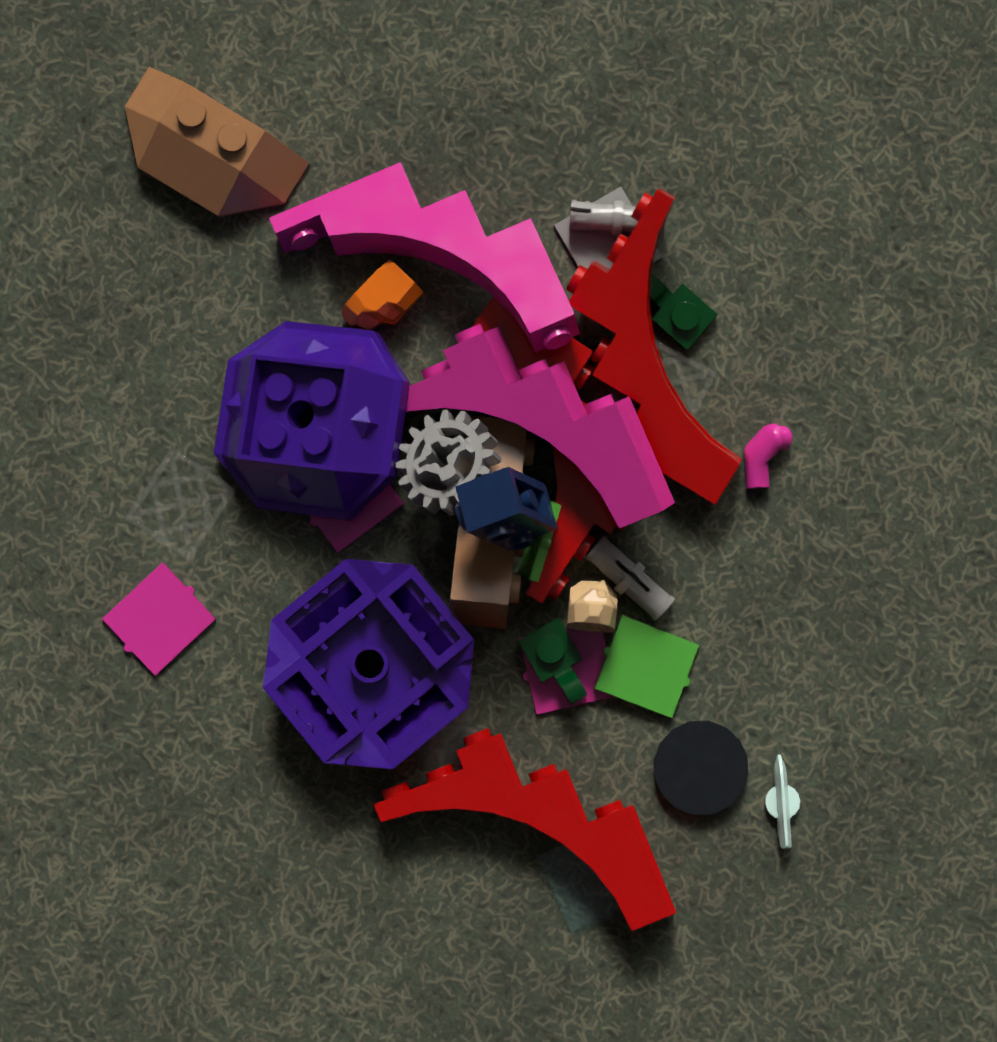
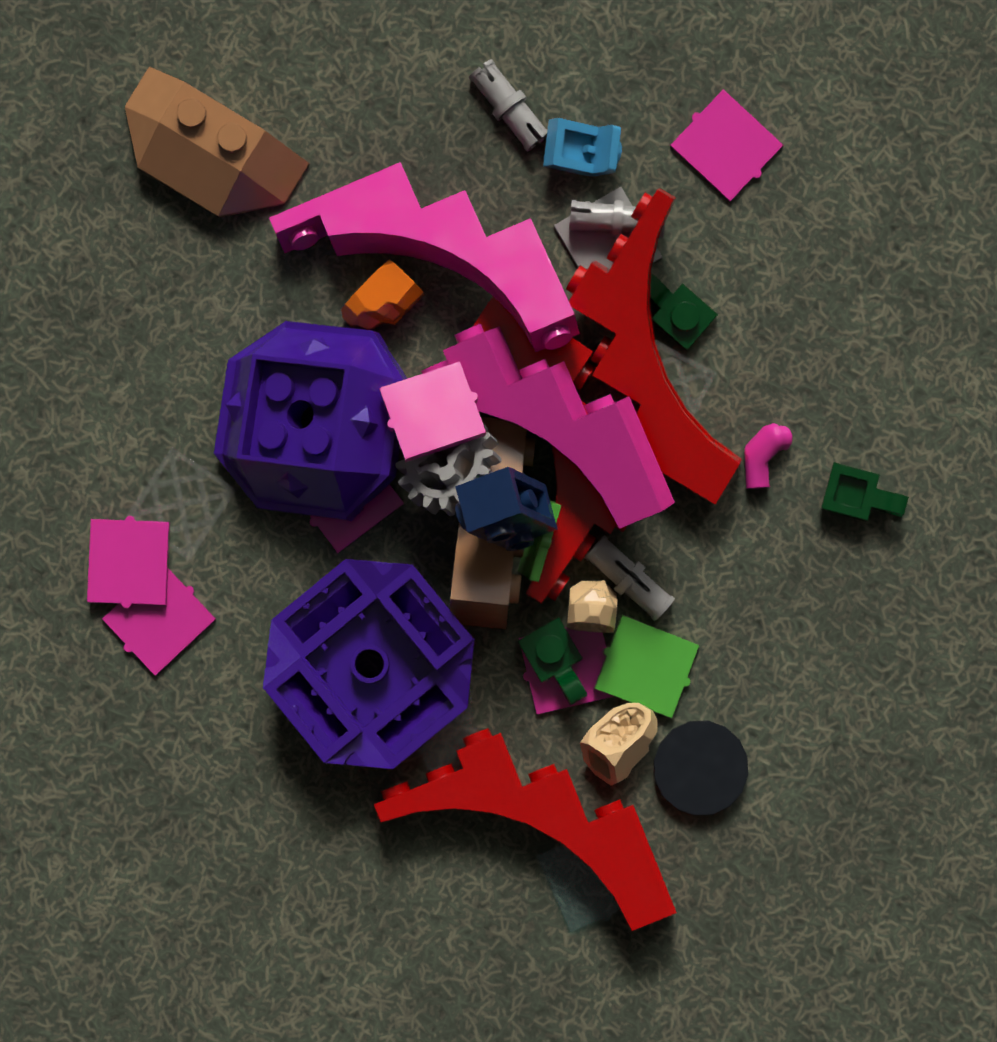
(128, 562): none -> dark pink piece
(432, 411): none -> piece
(509, 105): none -> light grey pin
(582, 147): none -> dark azure bracket
(619, 741): none -> tan rock
(726, 145): none -> dark pink piece
(782, 803): light aqua piece -> none
(855, 492): none -> dark green plate

